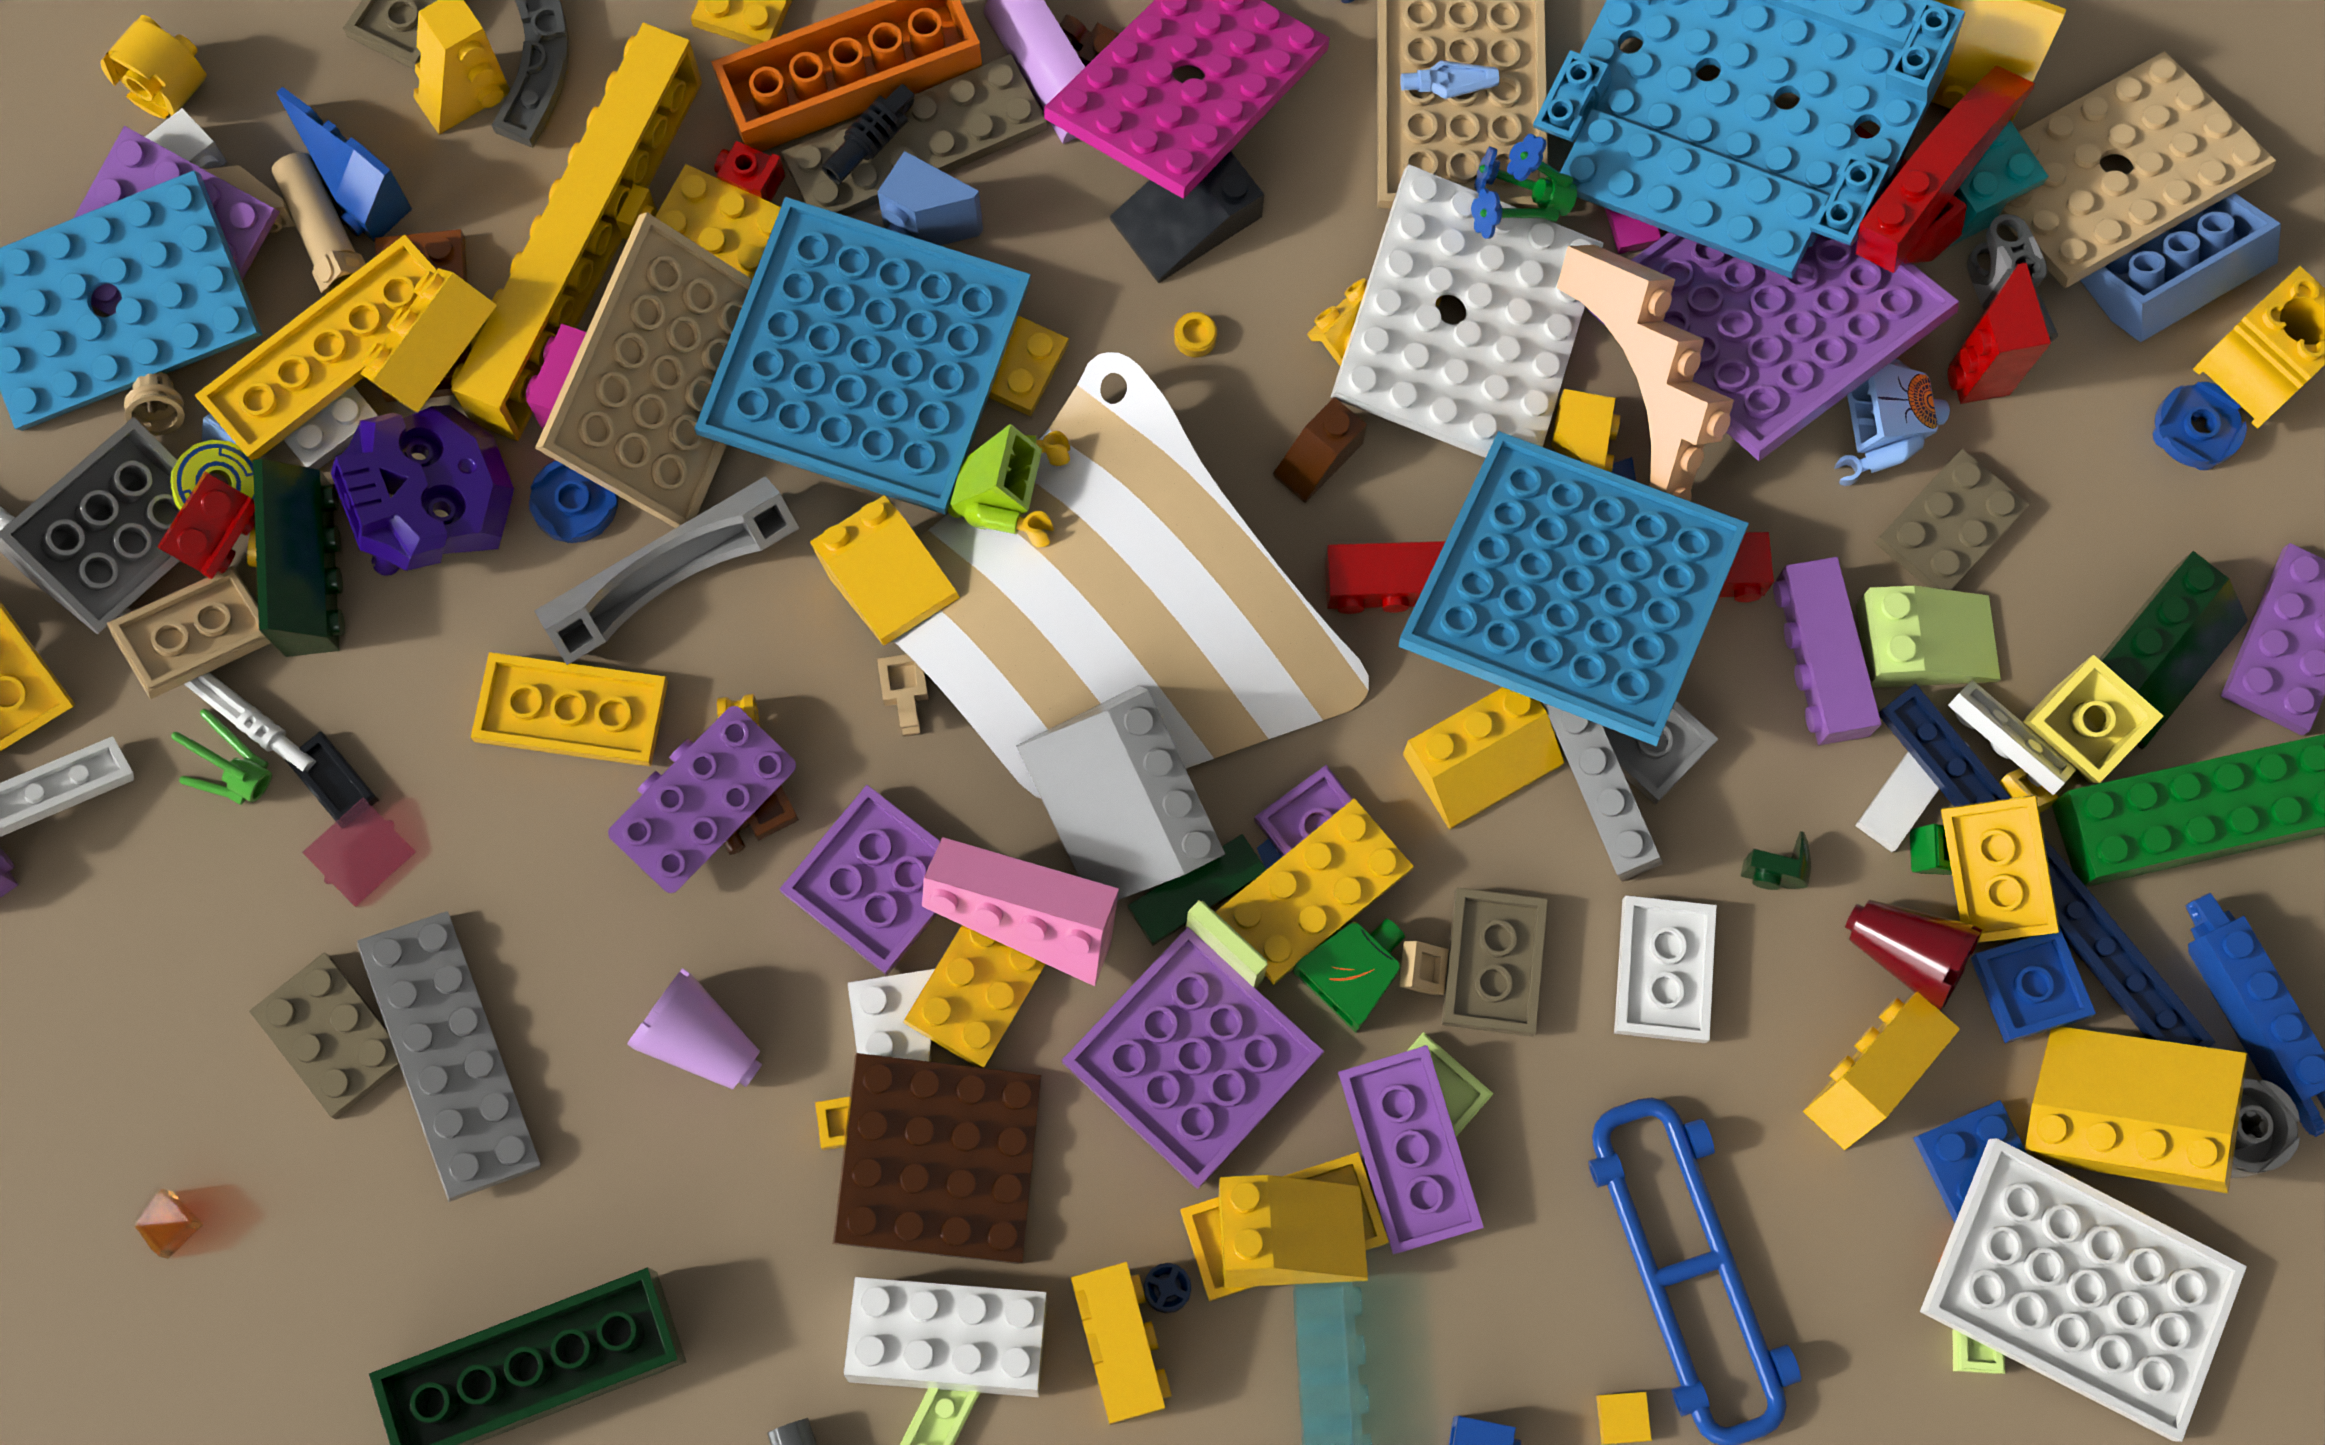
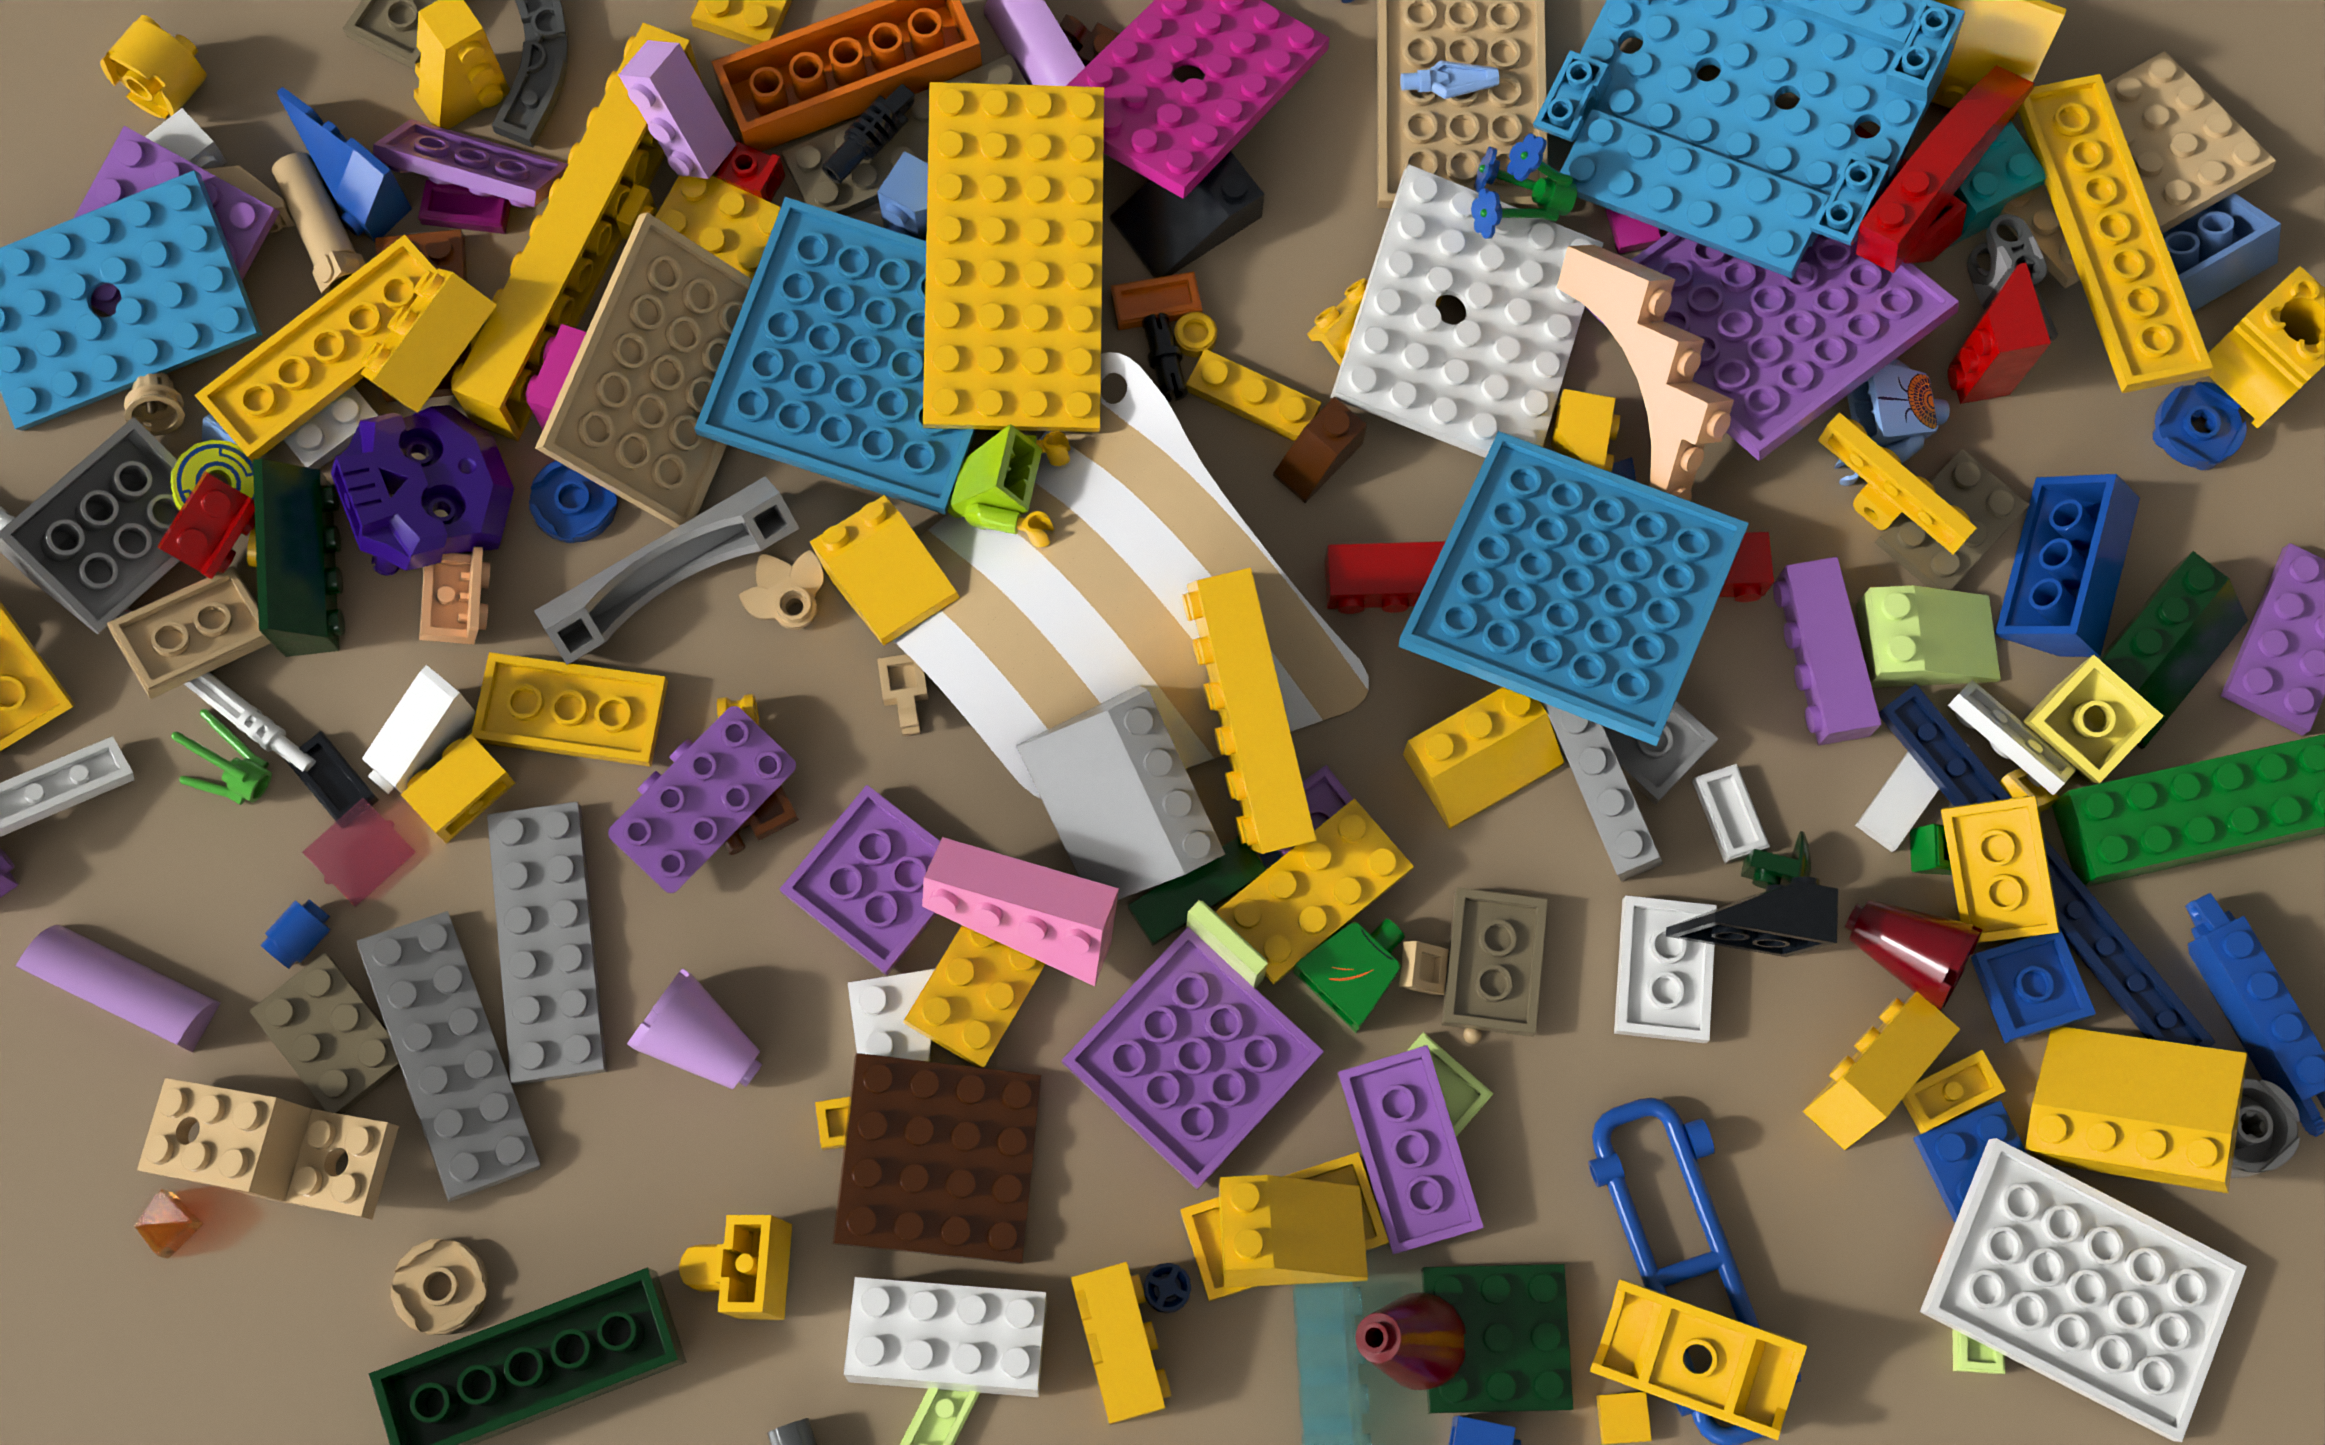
(119, 985): none -> lavender brick
(268, 1148): none -> tan bracket
(296, 933): none -> blue brick
(418, 731): none -> white slope
(452, 598): none -> light nougat bracket
(457, 787): none -> yellow brick
(460, 209): none -> magenta tile
(463, 1302): none -> tan tile
(469, 162): none -> medium lavender plate
(546, 944): none -> light grey plate
(677, 109): none -> lavender brick
(746, 1269): none -> yellow brick
(782, 586): none -> tan plate
(1014, 257): none -> yellow plate
(1164, 356): none -> black pin
(1167, 294): none -> orange tile
(1249, 711): none -> yellow brick
(1251, 395): none -> yellow plate
(1414, 1340): none -> dark red cone
(1472, 1035): none -> tan piece
(1512, 1338): none -> dark green plate
(1730, 813): none -> white tile
(1749, 1370): none -> yellow piece
(1774, 922): none -> black slope
(1893, 487): none -> yellow plate
(1952, 1091): none -> yellow plate
(2068, 564): none -> blue slope
(2113, 235): none -> yellow plate

